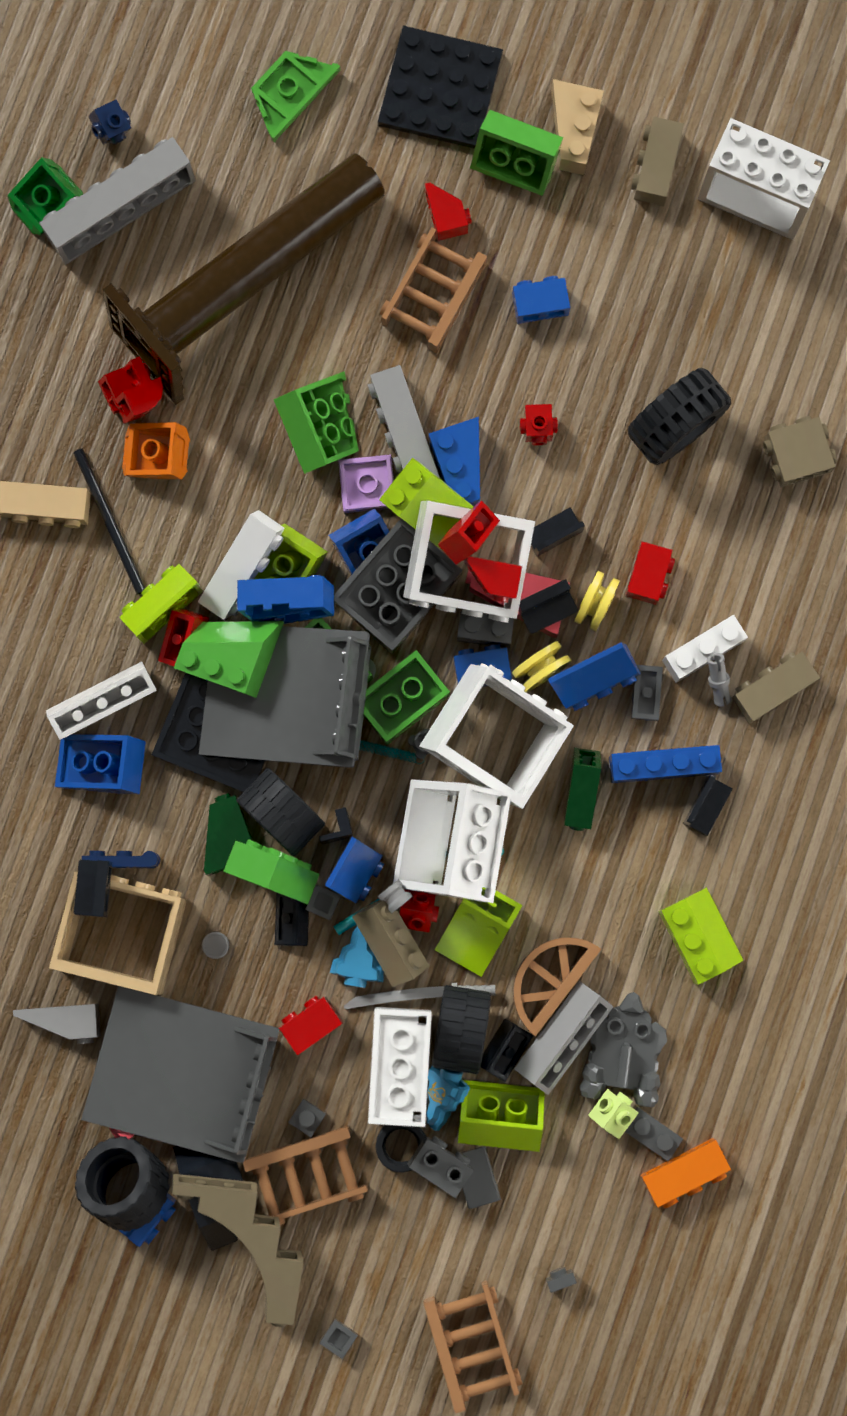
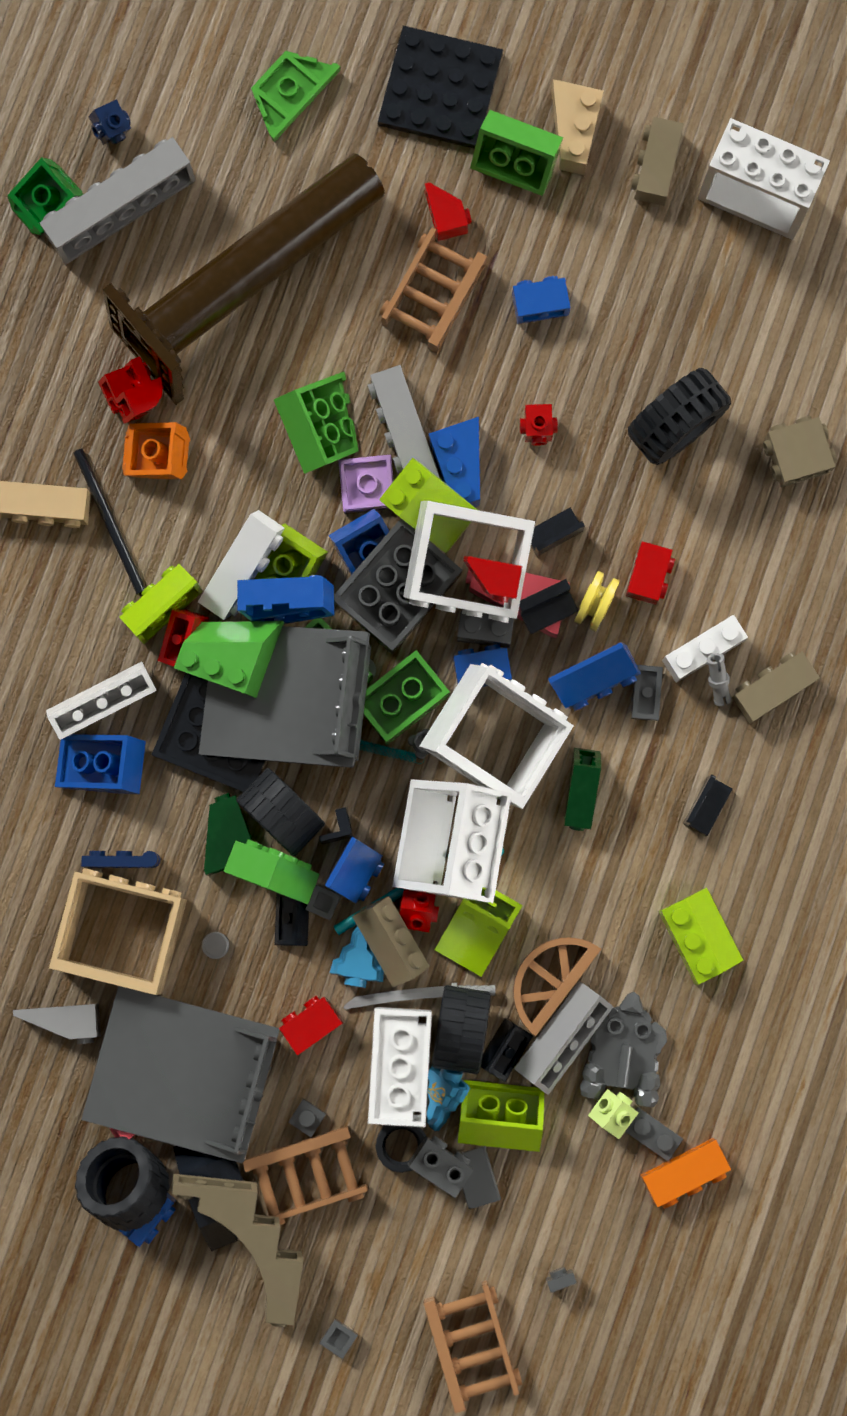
(93, 888): black panel -> none
(395, 896): light grey wheel -> none
(469, 533): red slope -> none
(541, 666): light yellow wheel -> none
(665, 764): blue brick -> none

